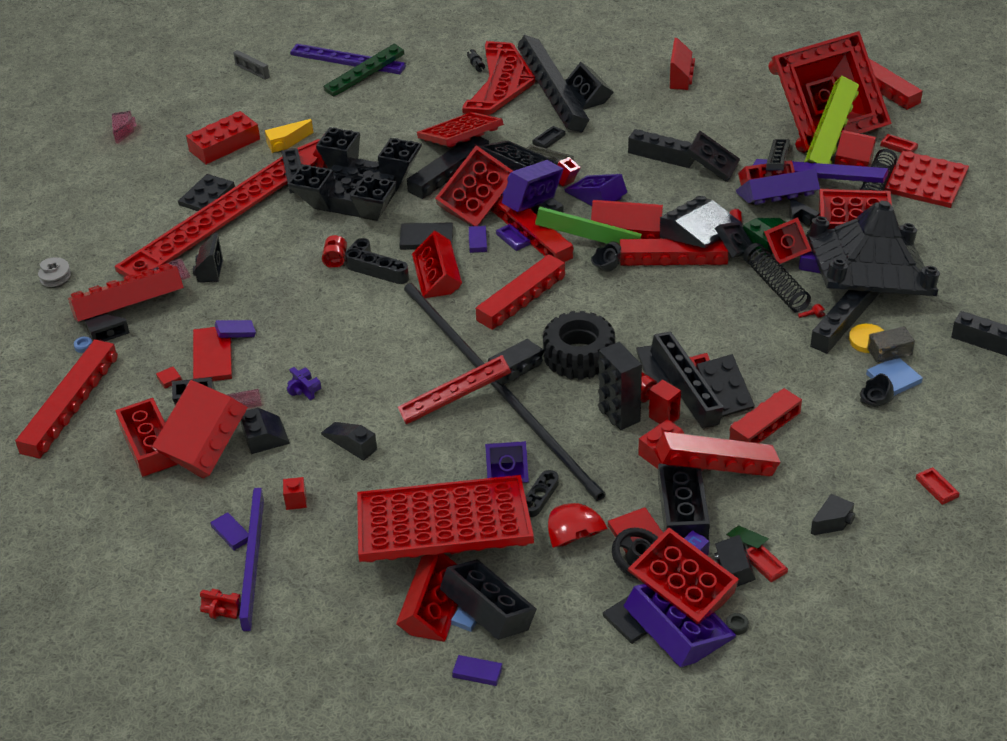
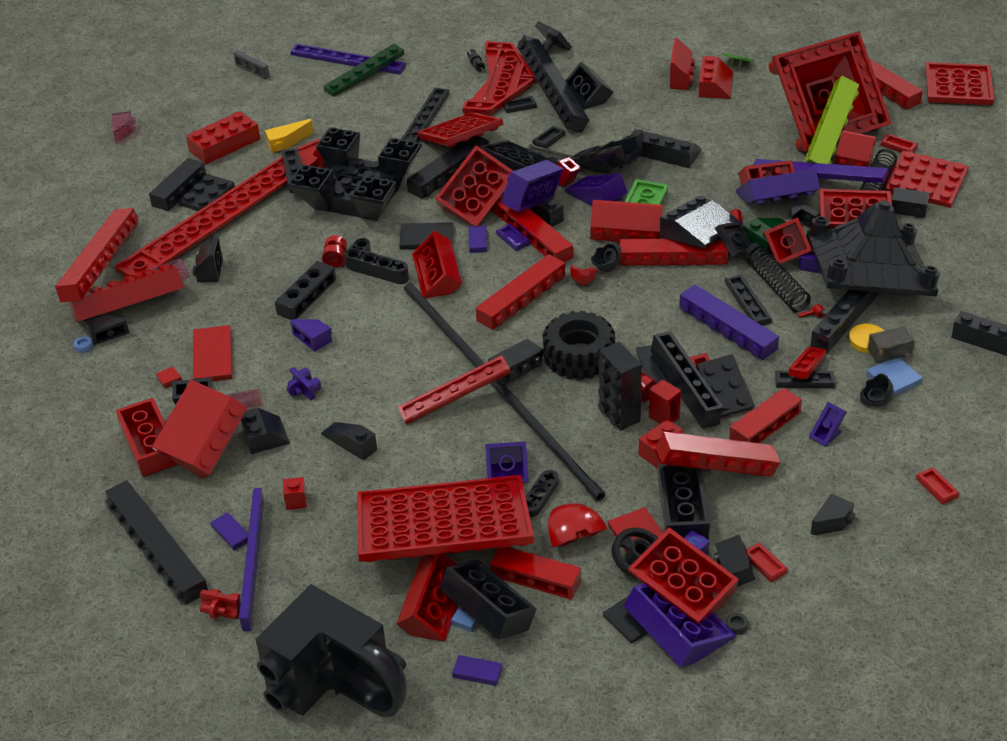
(54, 272): light grey piece -> none
(66, 399): red brick -> none
(96, 255): none -> red brick
(156, 542): none -> black brick
(177, 184): none -> black brick
(234, 328): dark purple tile -> none
(305, 290): none -> black brick
(311, 332): none -> dark purple slope
(325, 647): none -> black piece
(426, 114): none -> black tile
(520, 104): none -> black tile
(536, 572): none -> red brick
(552, 37): none -> black tile
(582, 227): bright green tile -> none
(583, 275): none -> red piece
(611, 155): none -> black wedge
(647, 192): none -> bright green plate
(713, 156): black plate -> none
(715, 78): none -> red slope
(729, 322): none -> dark purple brick
(737, 58): none -> bright green piece
(748, 299): none -> black tile
(748, 536): dark green sticker -> none
(778, 155): black tile -> none
(807, 362): none -> red plate
(817, 379): none -> black tile
(828, 423): none -> dark purple slope
(910, 202): none -> black brick
(959, 83): none -> red piece

